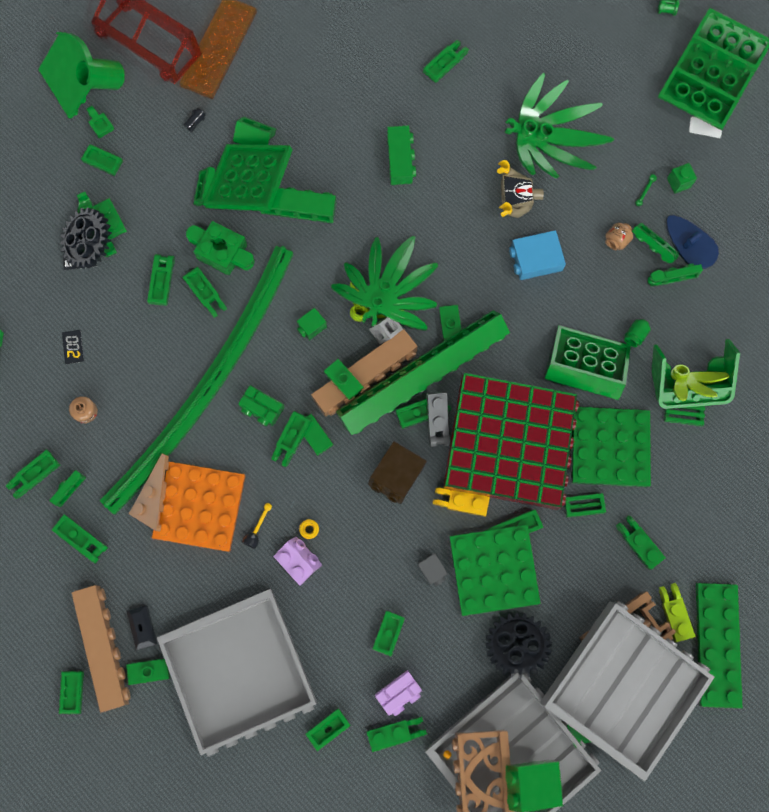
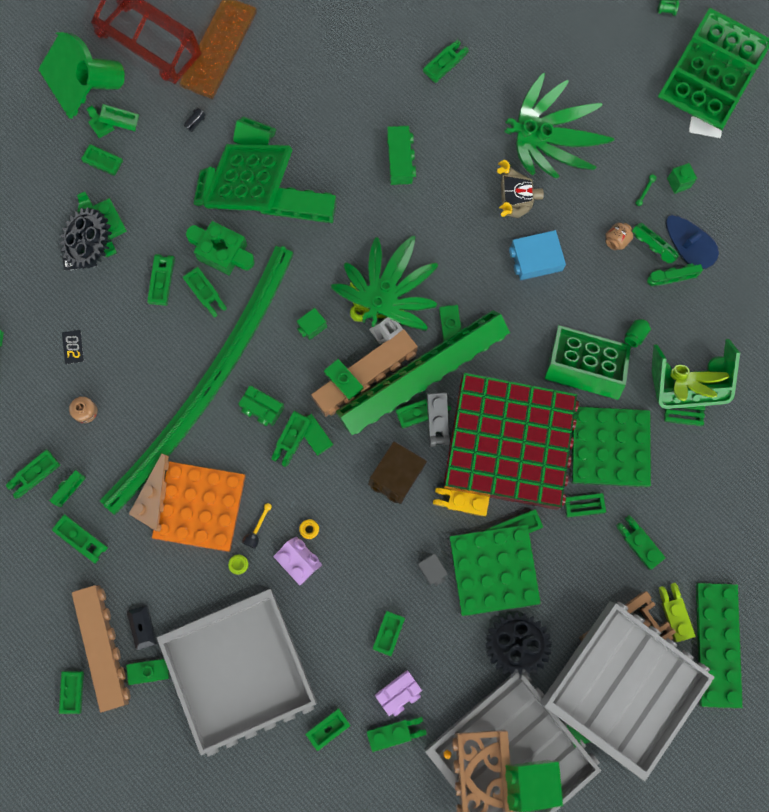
(118, 117): none -> green plate
(238, 564): none -> lime plate

